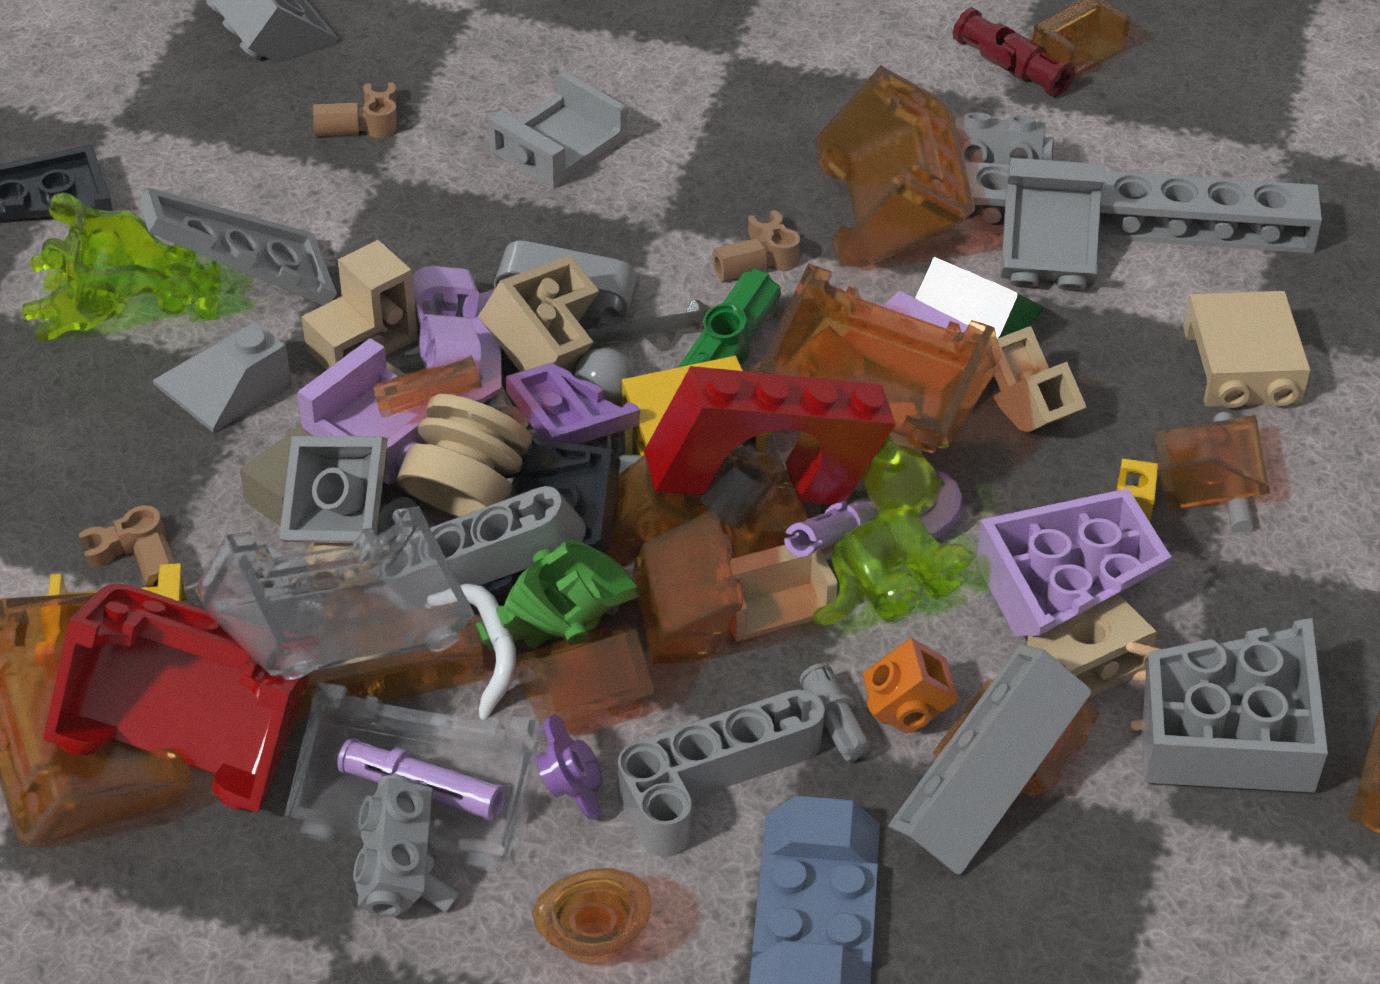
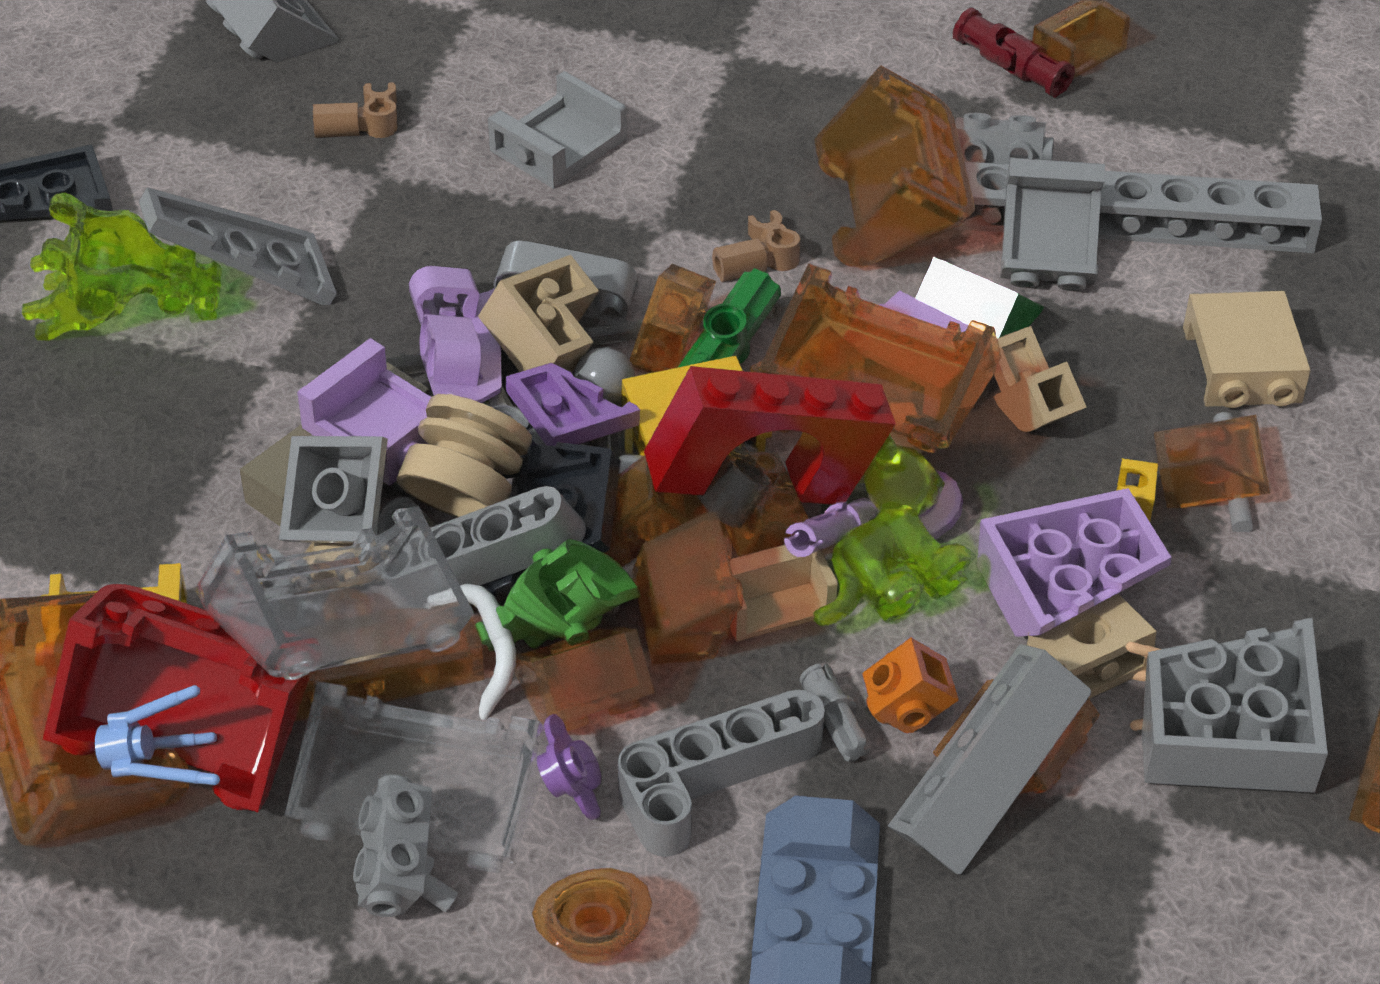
(125, 744): none -> light blue plant
(137, 533): medium nougat bar -> none
(229, 376): light grey slope -> none
(373, 304): tan brick -> none
(417, 387): clear orange slope -> none
(447, 785): lavender pin -> none
(671, 319): none -> clear orange slope

